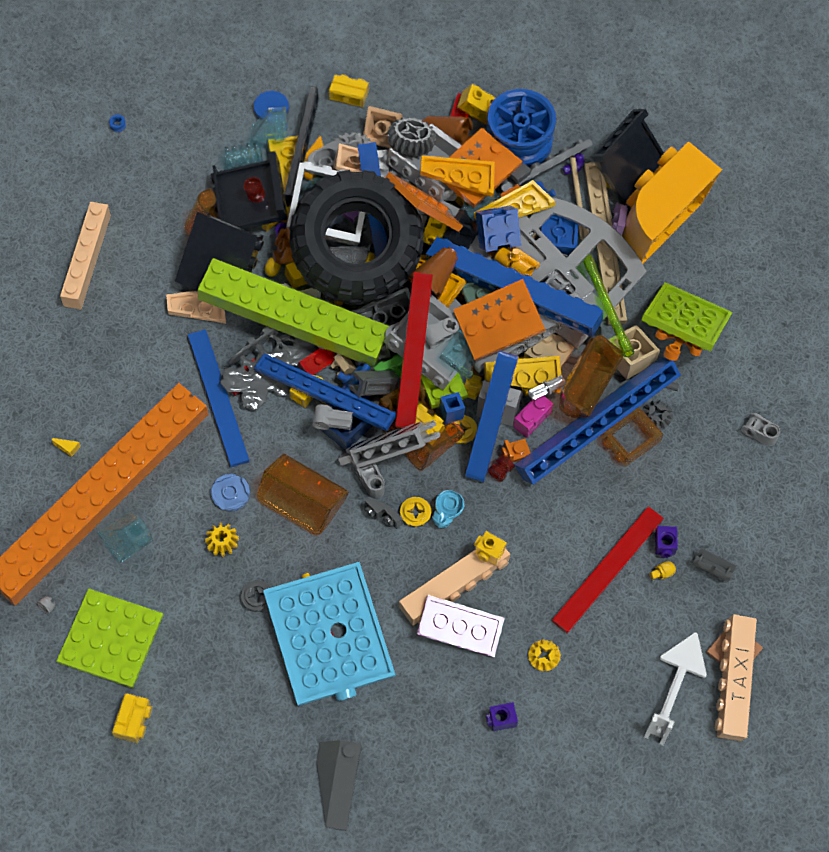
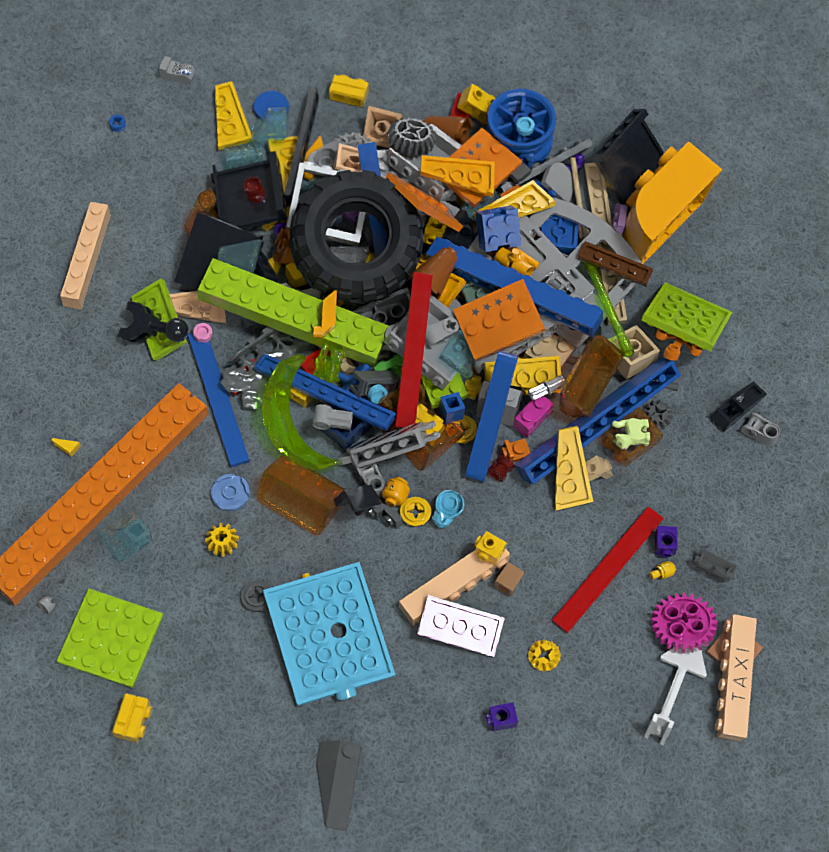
(148, 325): none -> black piece
(158, 299): none -> lime plate
(176, 71): none -> light grey leg
(202, 332): none -> bright pink tile
(231, 121): none -> yellow wing
(241, 255): none -> clear light blue wing
(264, 268): none -> black plate
(279, 422): none -> clear neon green windscreen
(328, 316): none -> light orange piece
(329, 366): none -> clear neon green animal
(359, 499): none -> black panel
(376, 393): none -> medium azure tile
(395, 491): none -> light orange head
(509, 579): none -> medium nougat panel
(525, 126): none -> medium azure tile
(530, 156): none -> blue bush
(560, 180): none -> light grey tile
(572, 479): none -> yellow wing
(598, 467): none -> tan bracket
(615, 263): none -> reddish brown tile
(633, 432): none -> yellowish green animal
(684, 622): none -> dark pink gear
(738, 406): none -> black slope

